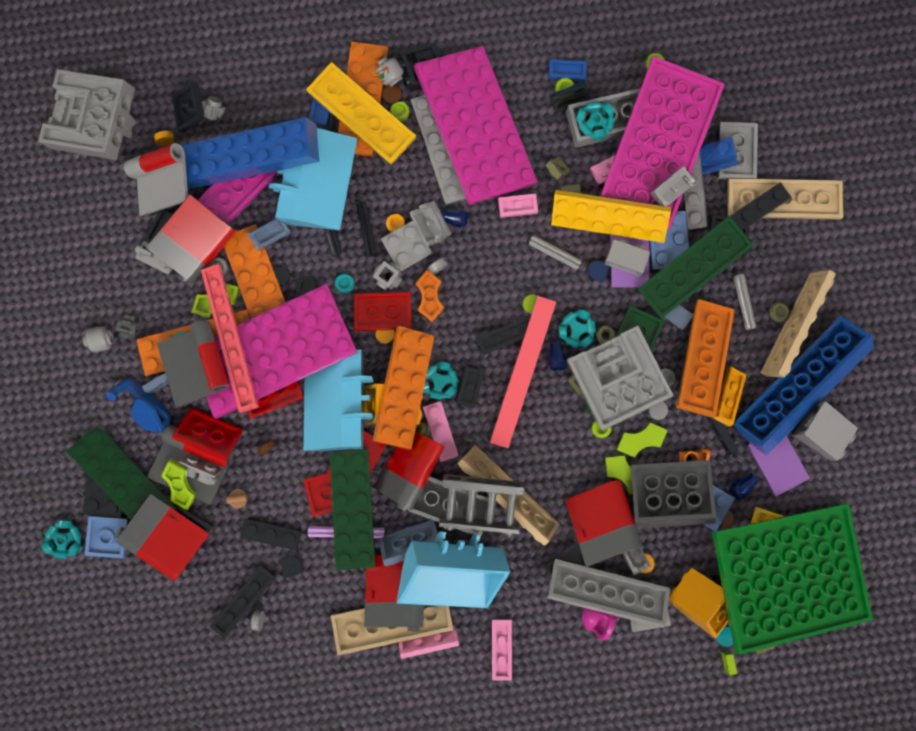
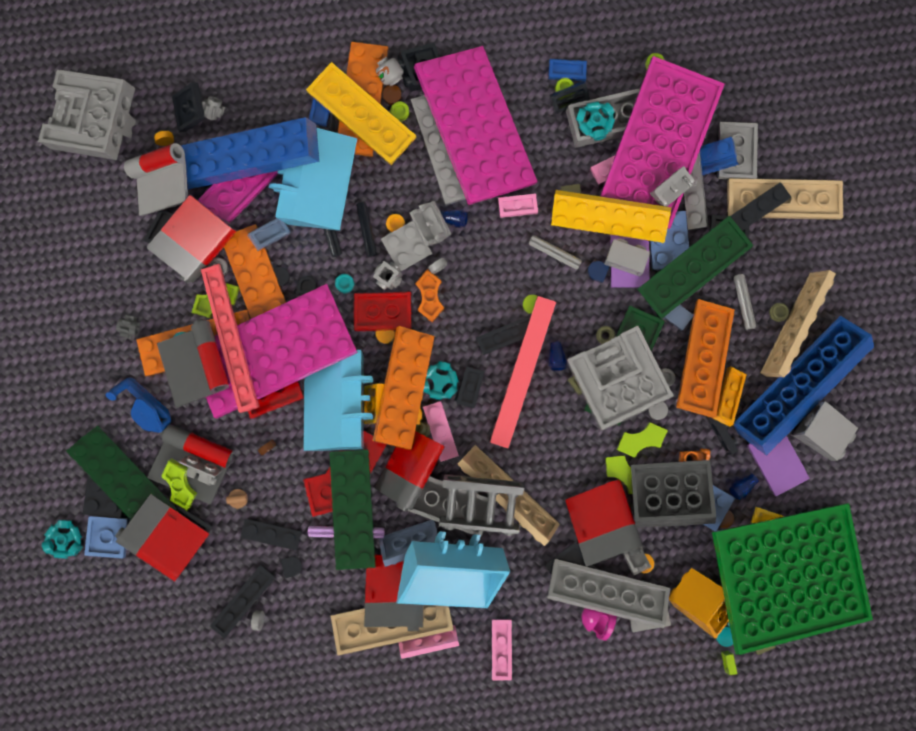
(98, 339): light grey head -> none
(151, 259): light grey hinge -> none
(156, 384): sand blue tile -> none
(207, 434): red tile -> none
(557, 168): olive plate -> none
(577, 329): teal piece -> none
(600, 434): lime tile -> none

